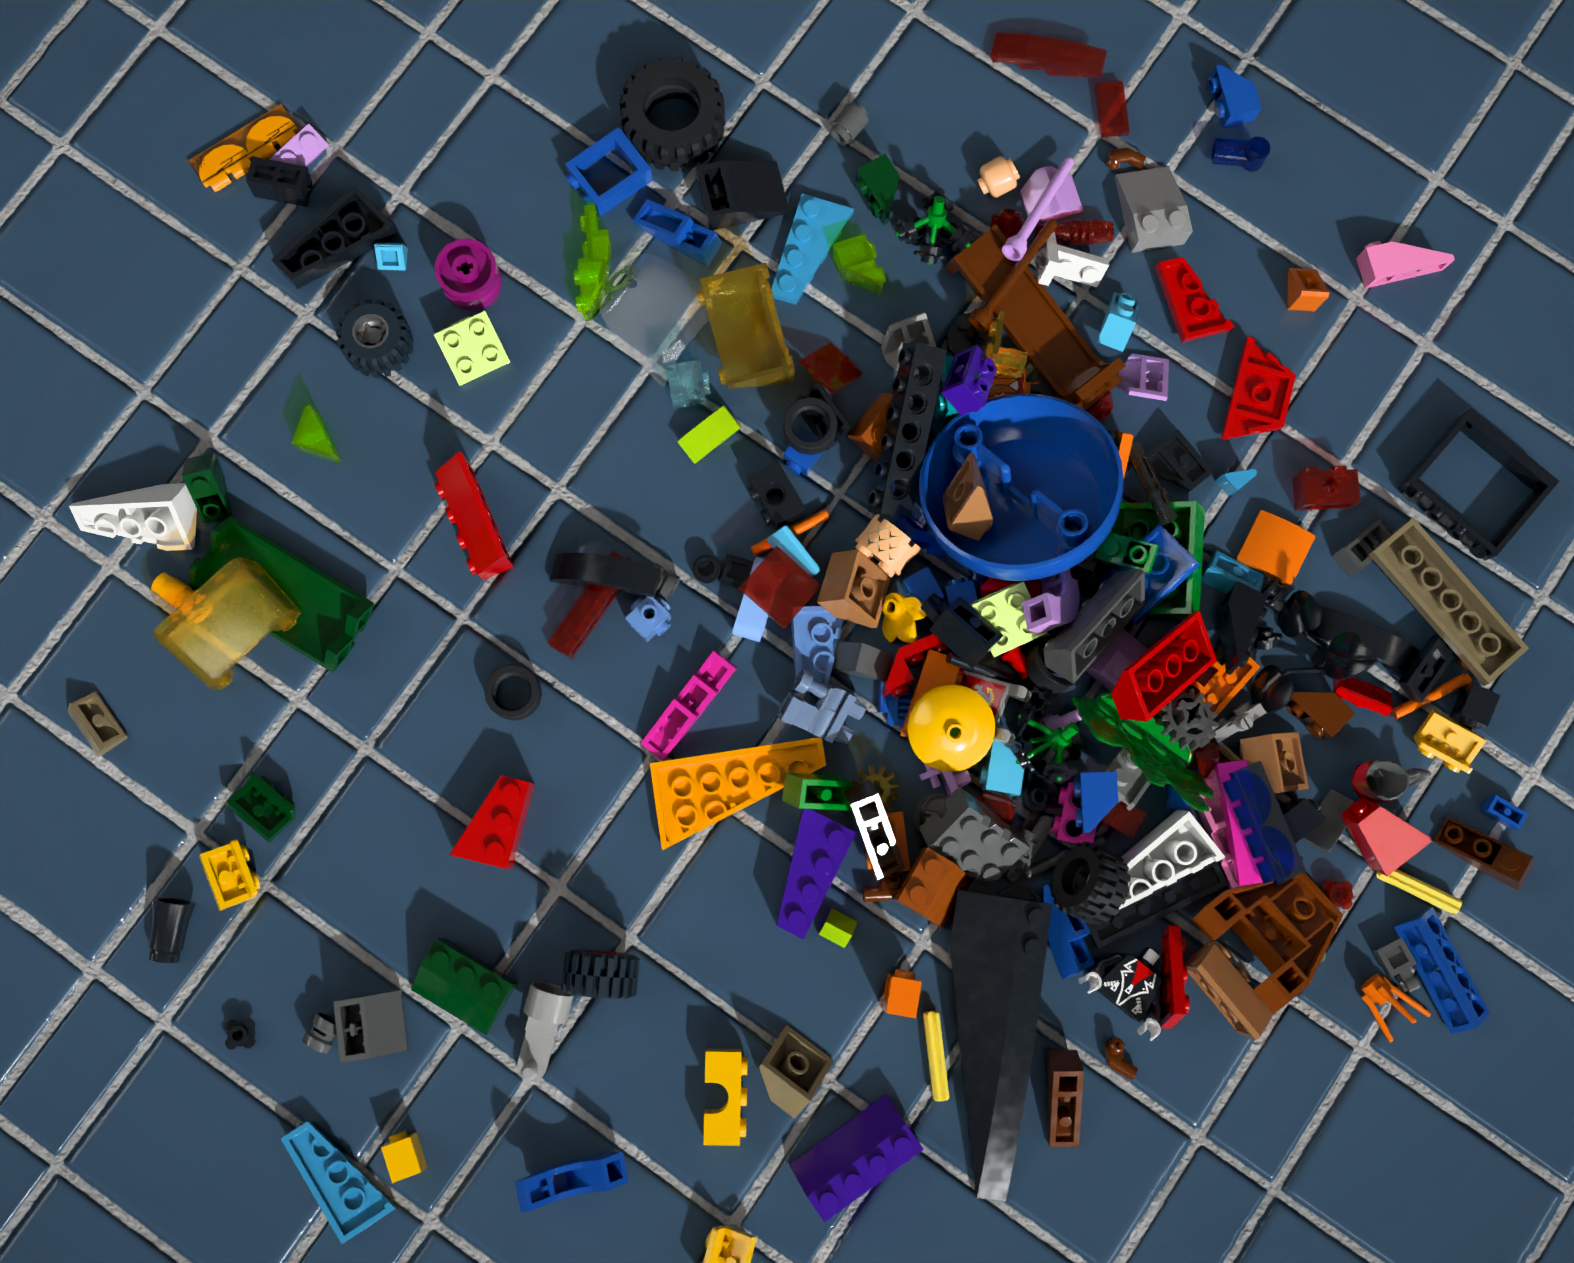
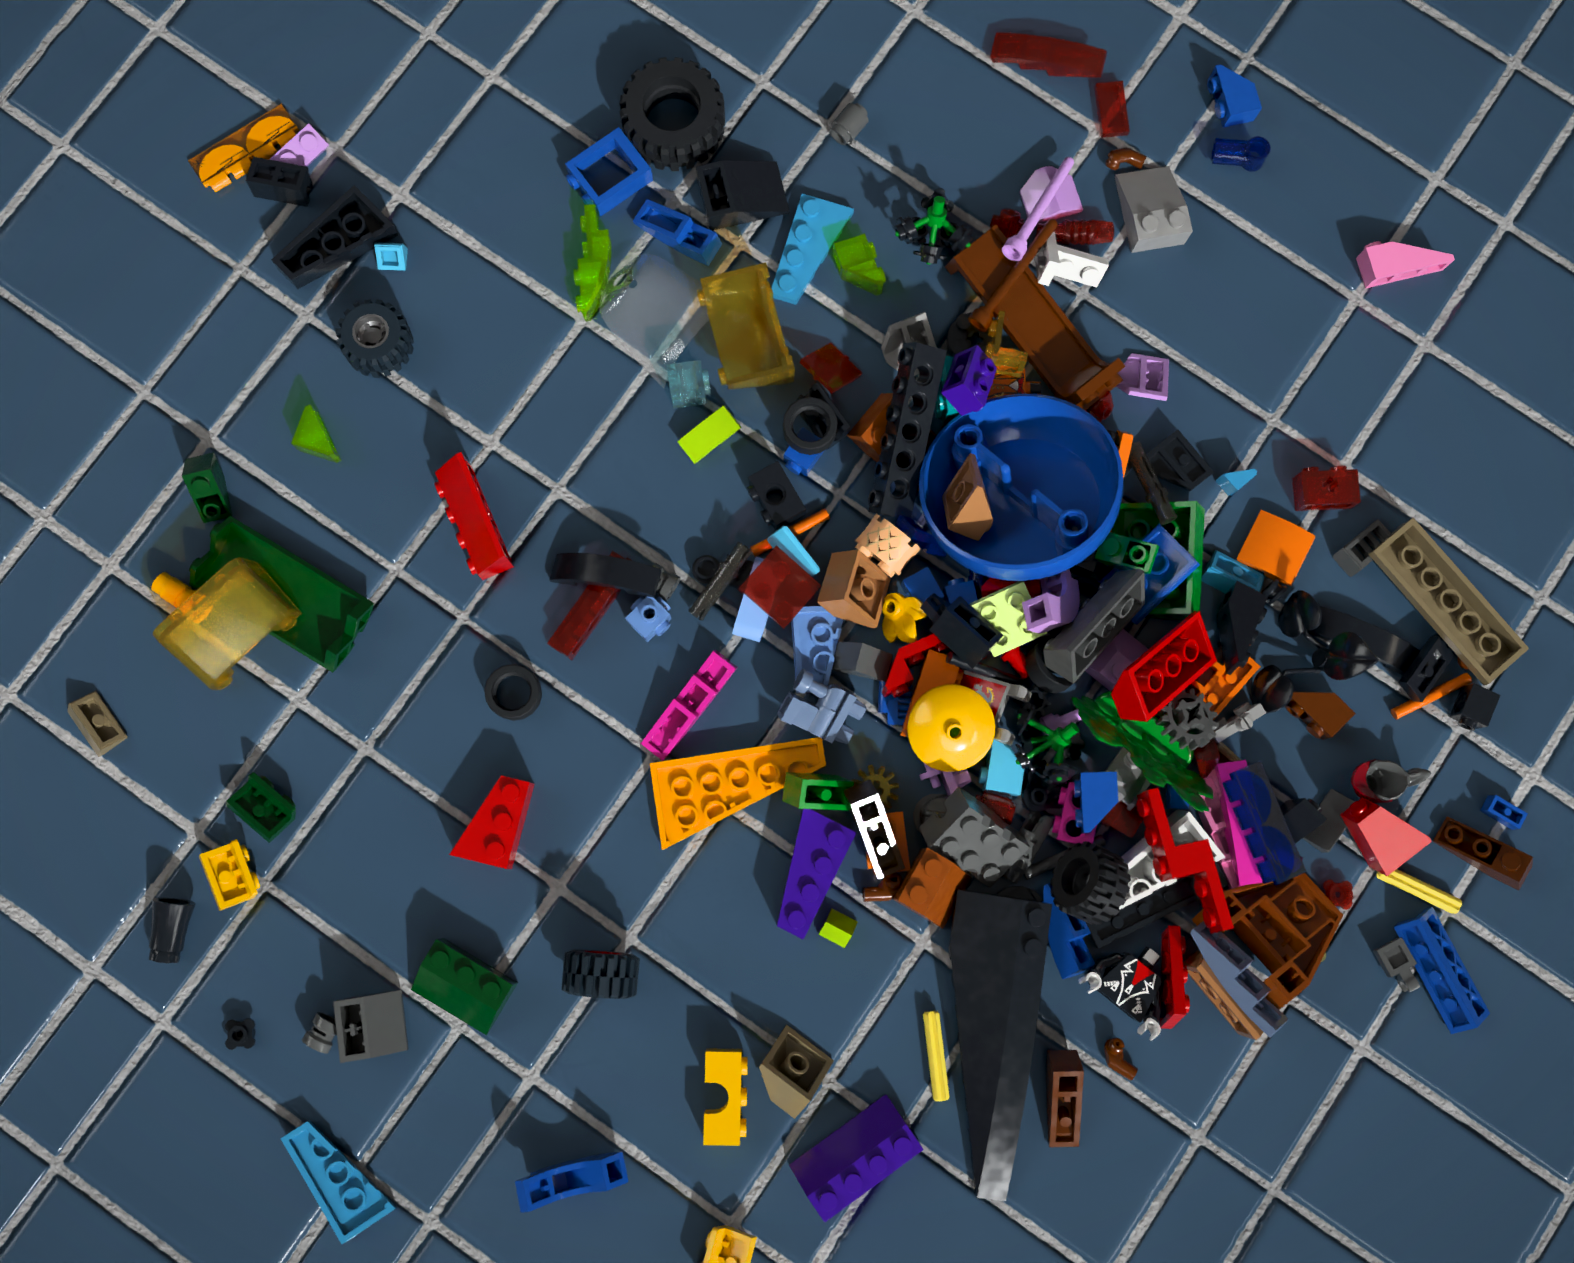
(150, 514): white wedge -> none
(403, 1156): yellow brick -> none
(468, 274): magenta wheel -> none
(471, 347): yellowish green plate -> none
(546, 1009): light grey piece -> none
(721, 579): none -> clear smoke pin
(879, 184): dark green slope -> none
(901, 993): orange brick -> none
(998, 177): light nougat head -> none
(1119, 321): medium azure slope -> none
(1184, 860): none -> red bracket
(1189, 304): red wing -> none
(1245, 988): none -> sand blue slope
(1258, 394): red wing -> none
(1266, 638): black plate -> none
(1280, 757): medium nougat slope -> none
(1305, 289): orange slope -> none
(1364, 695): red plate -> none
(1380, 990): orange plant -> none
(1448, 741): yellow bracket -> none
(1505, 453): black window -> none

